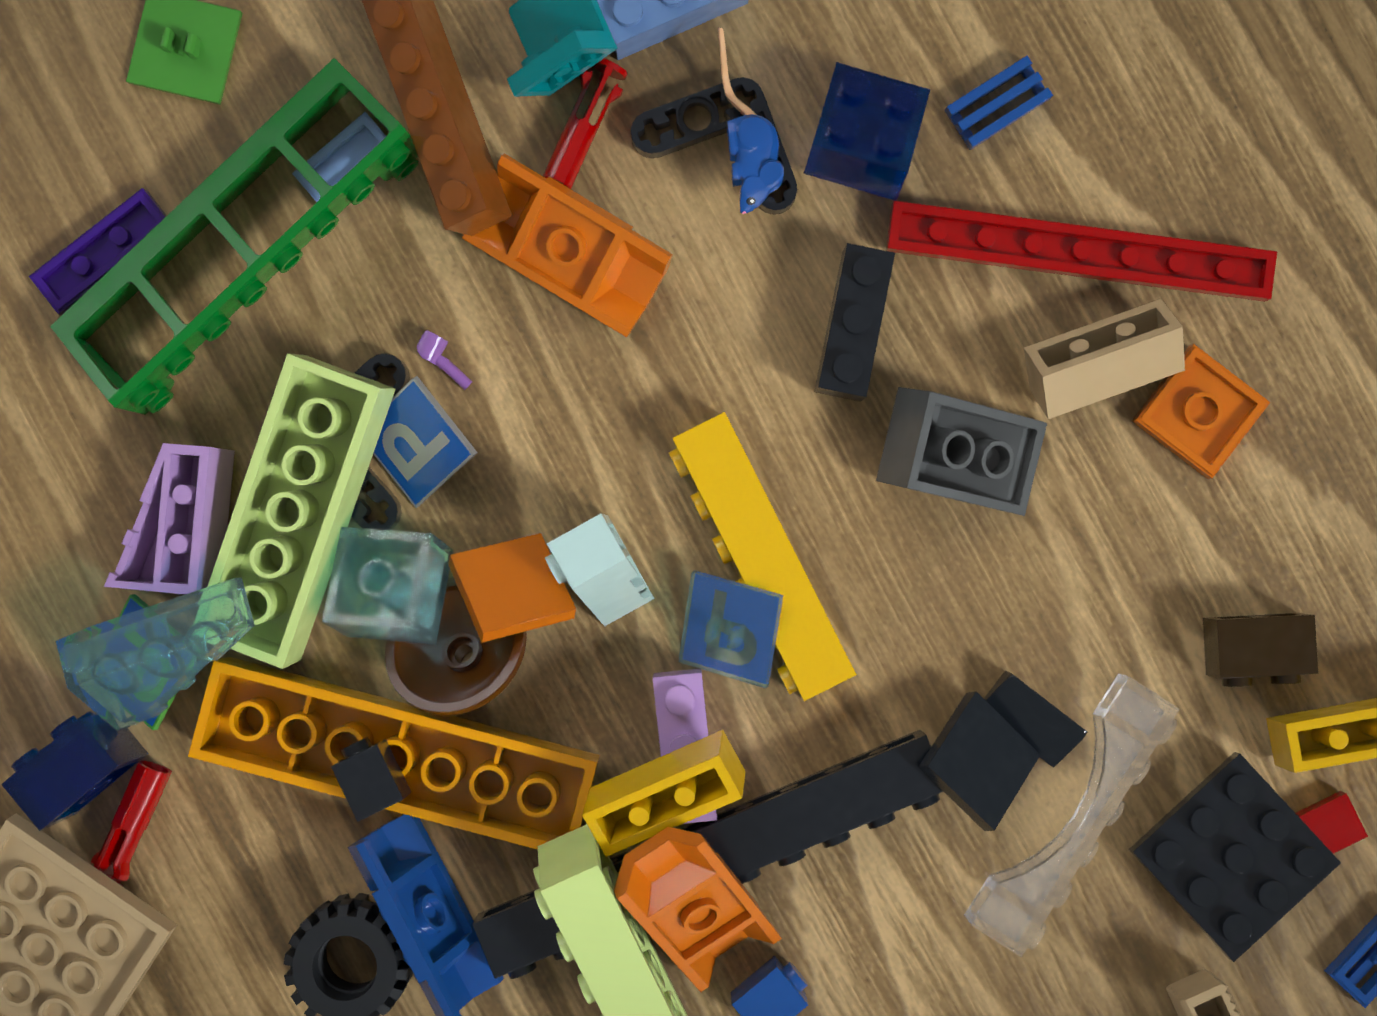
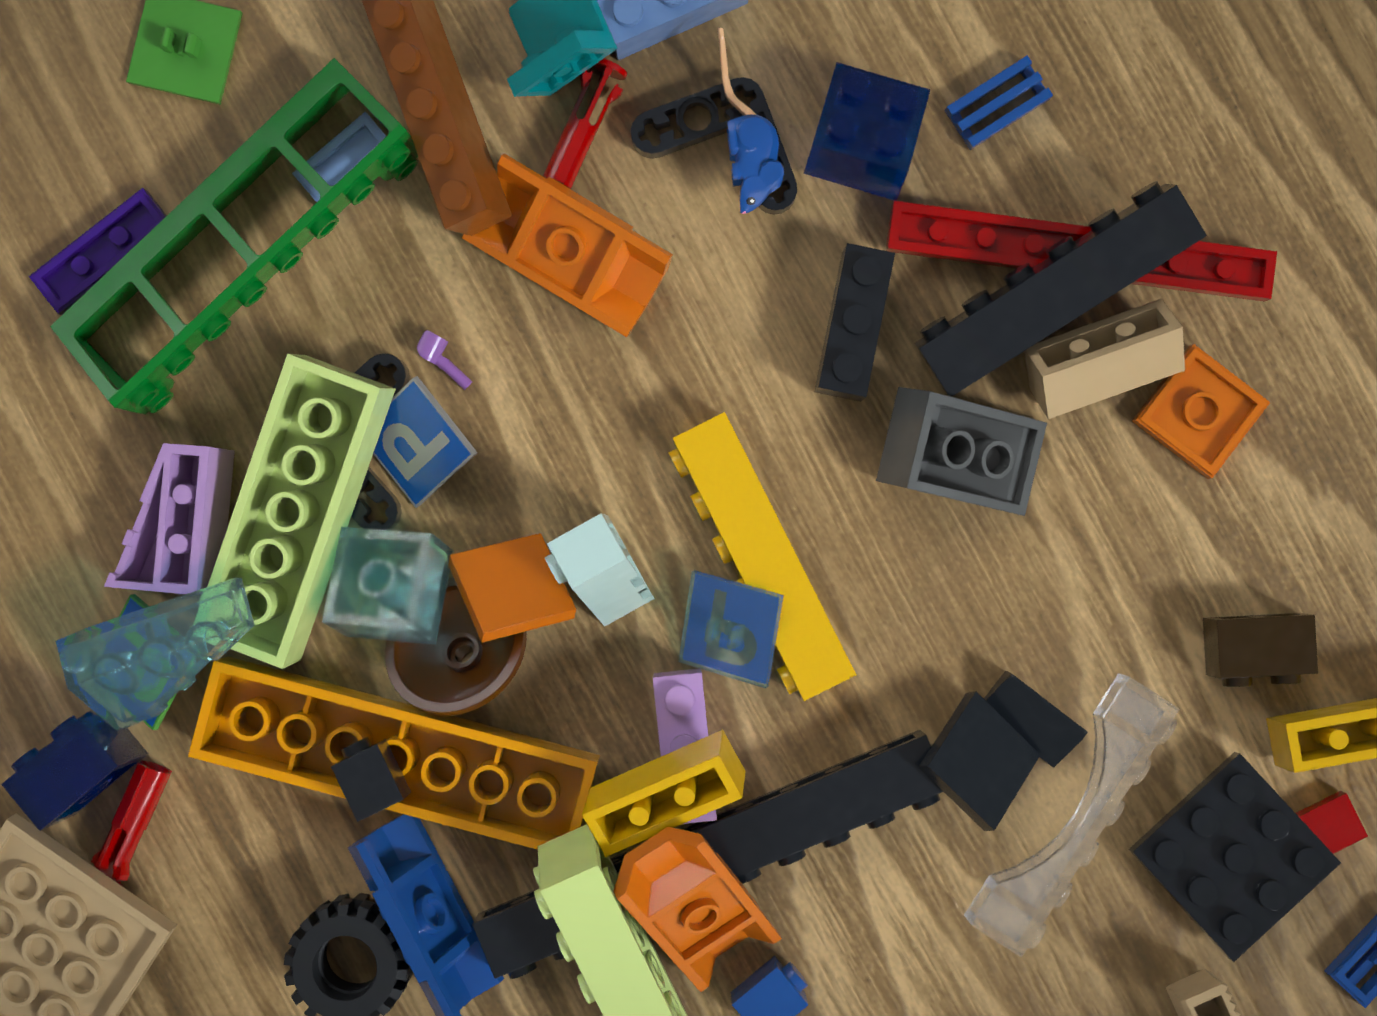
(1059, 288): none -> black brick

